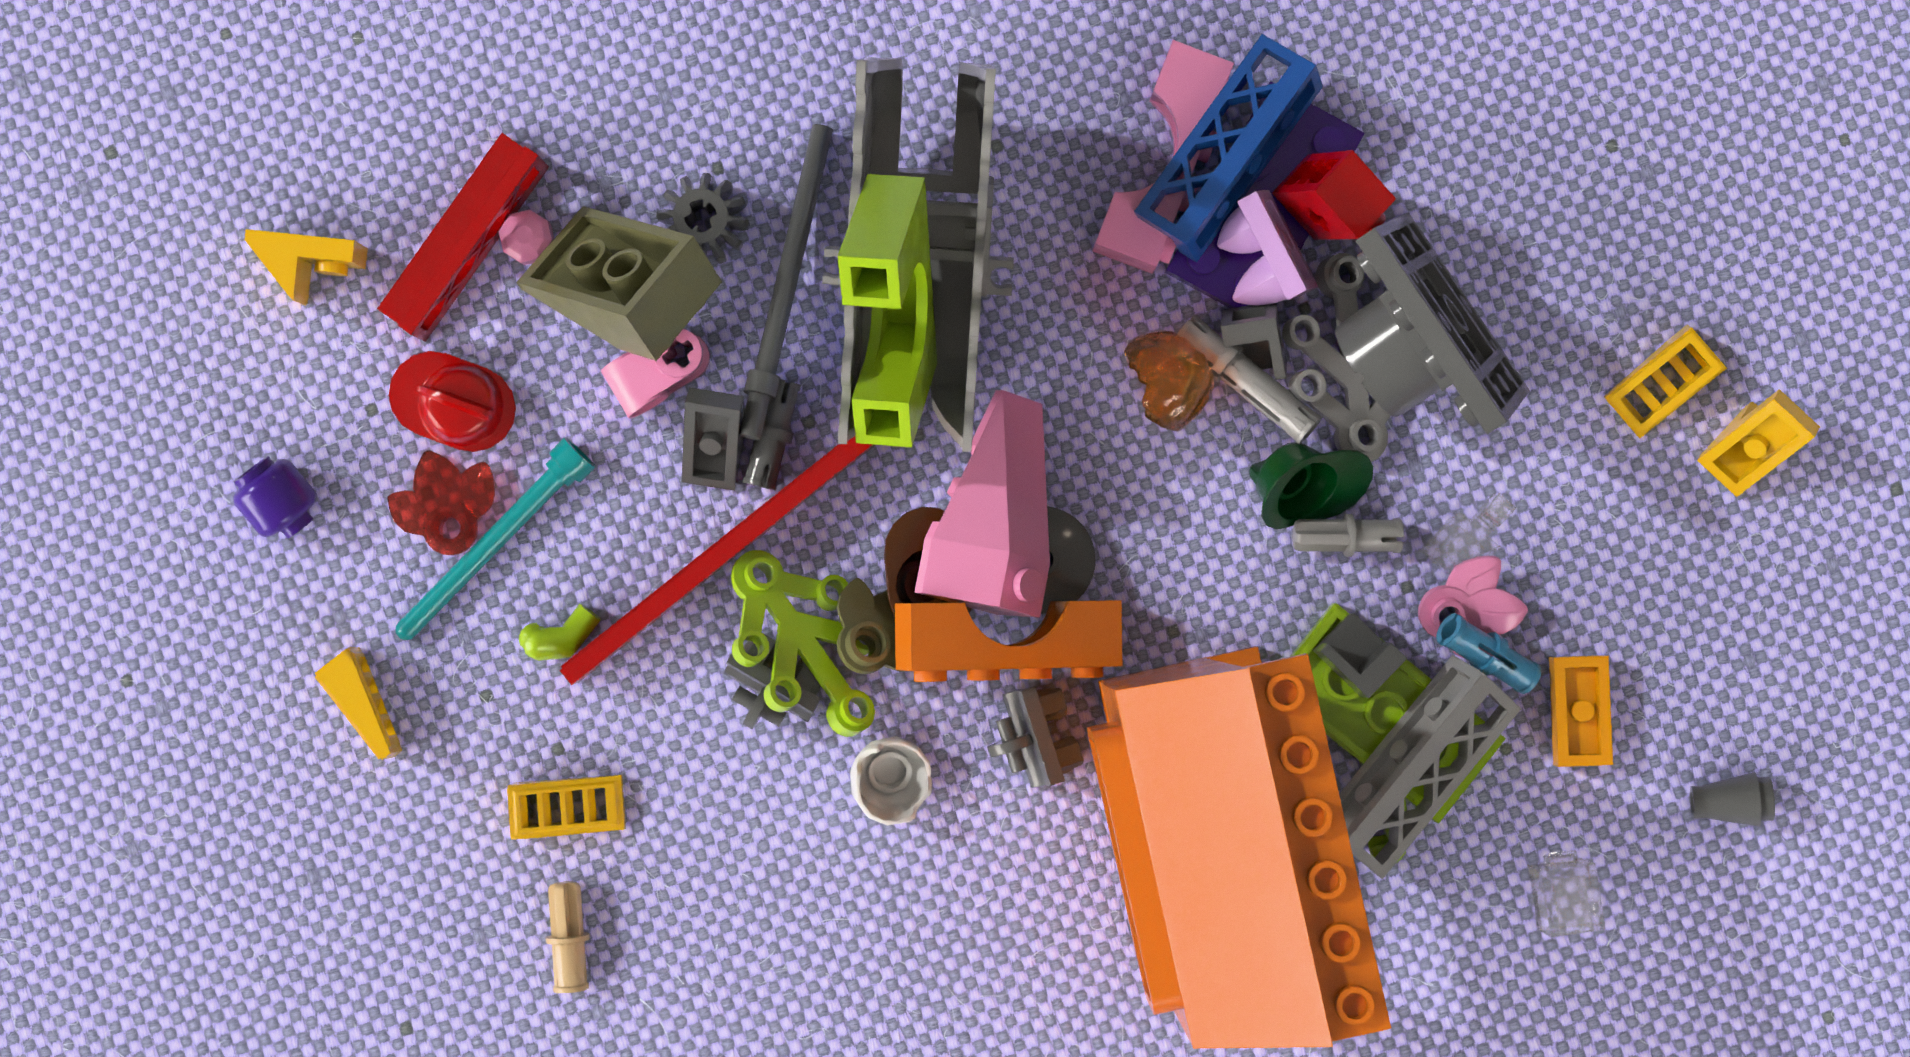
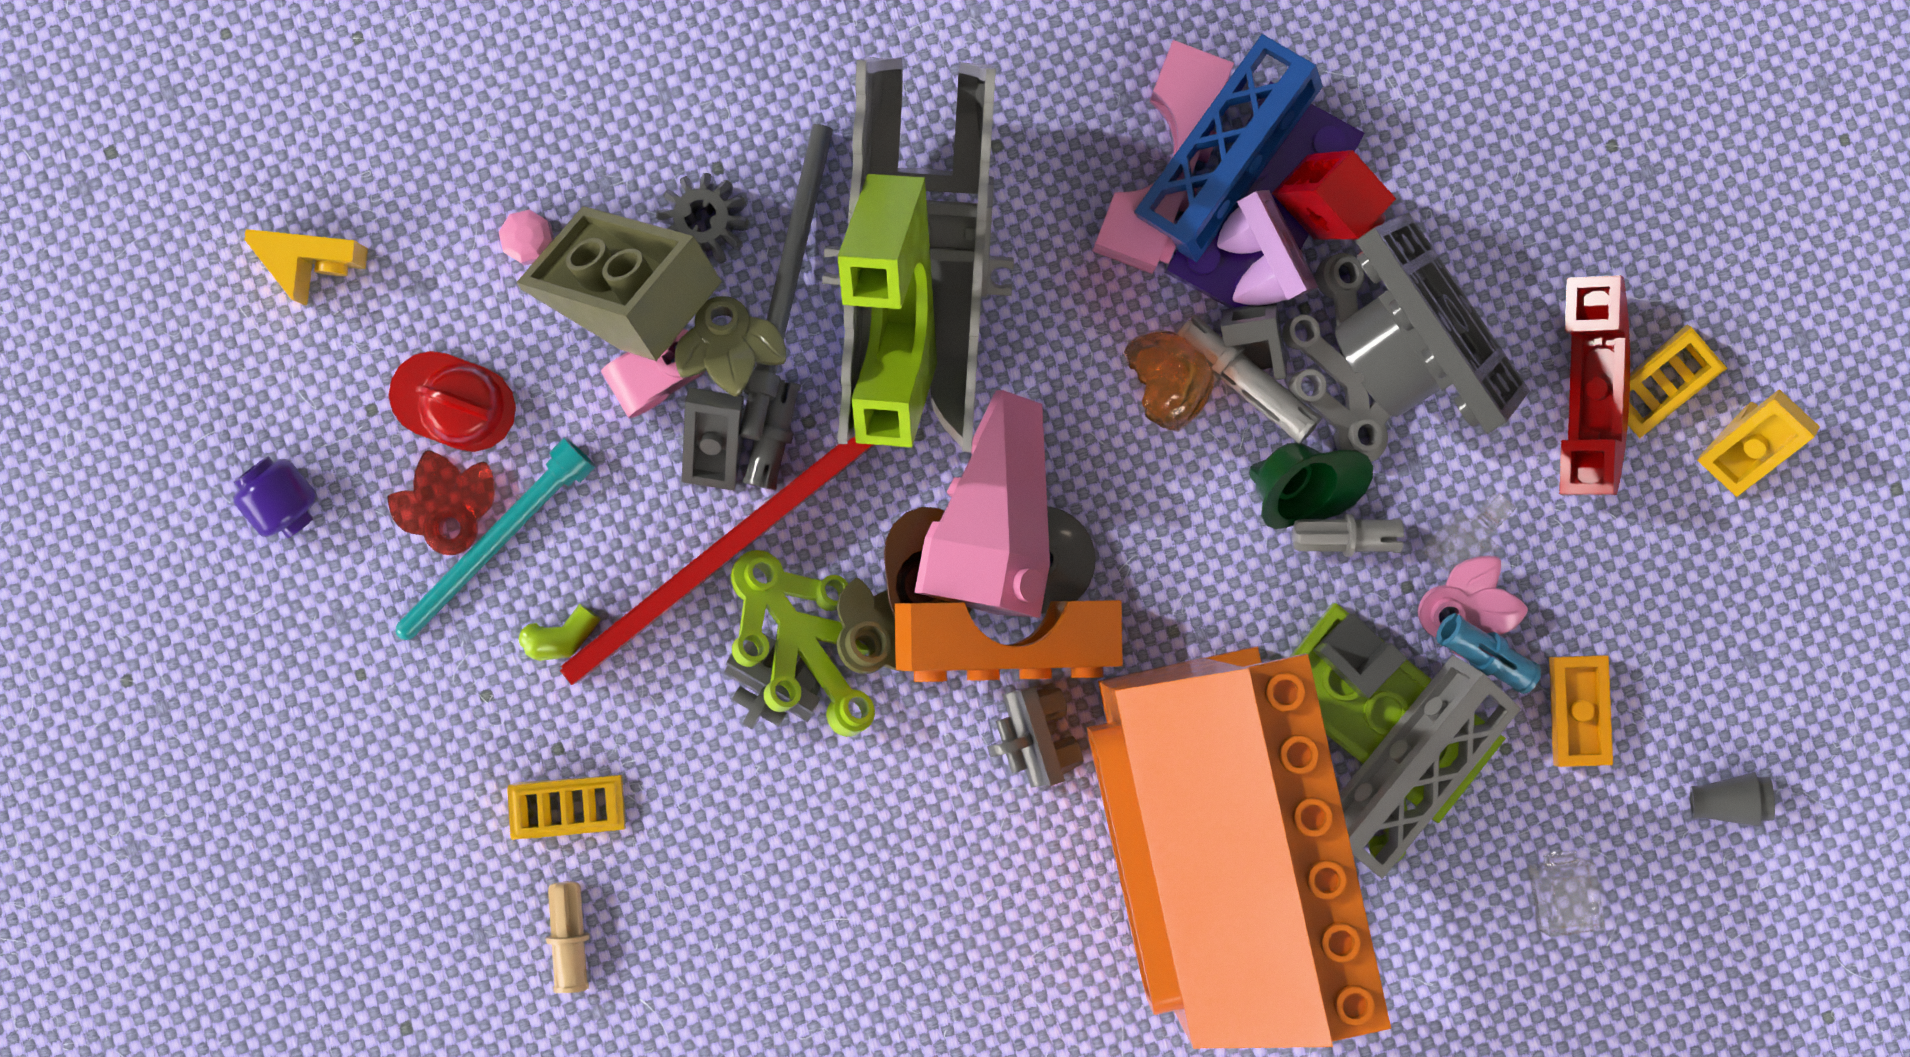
(355, 693): yellow slope -> none
(463, 237): red fence -> none
(729, 349): none -> olive plate
(891, 780): white hair -> none
(1598, 386): none -> red slope

